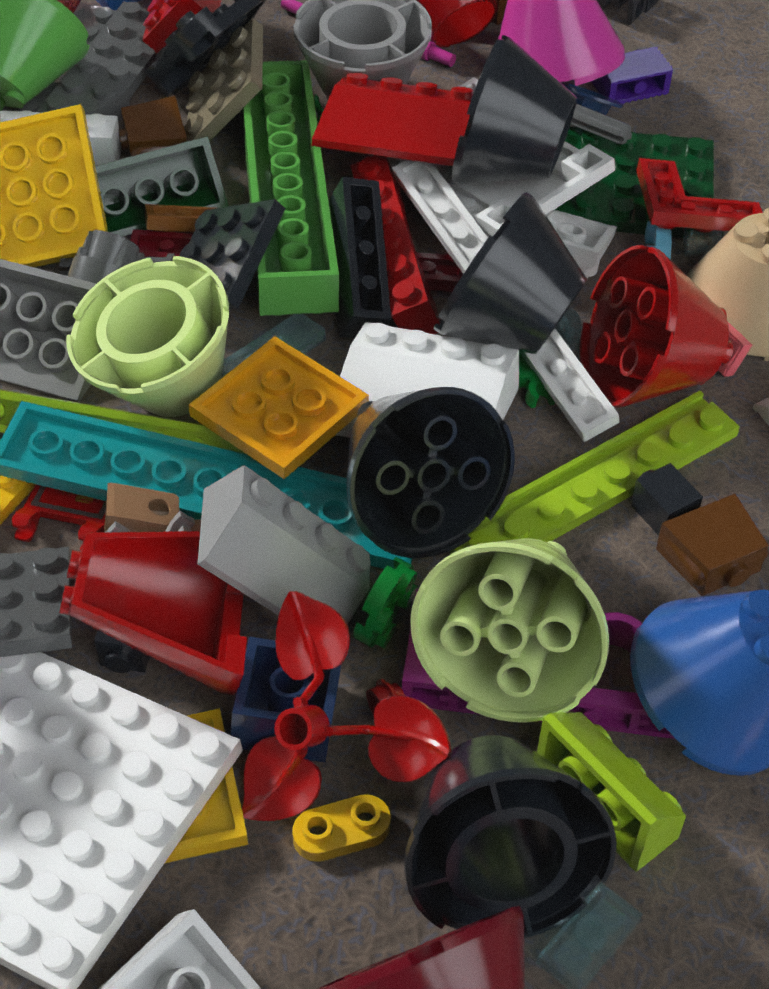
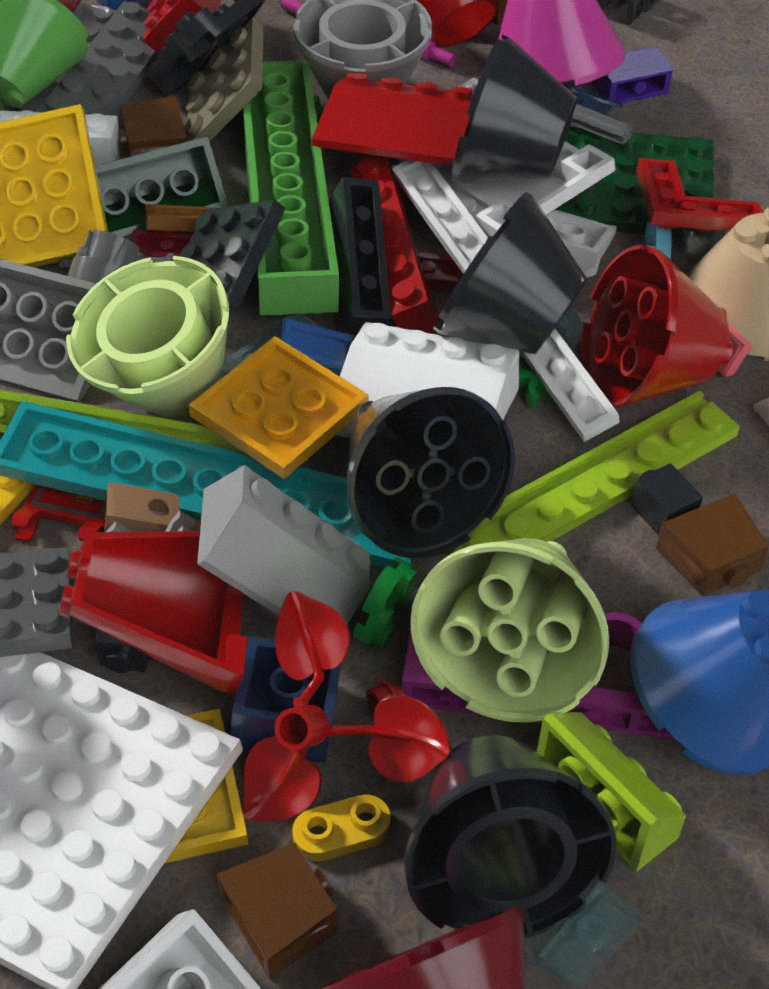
(279, 906): none -> reddish brown torso
(321, 344): none -> blue tile

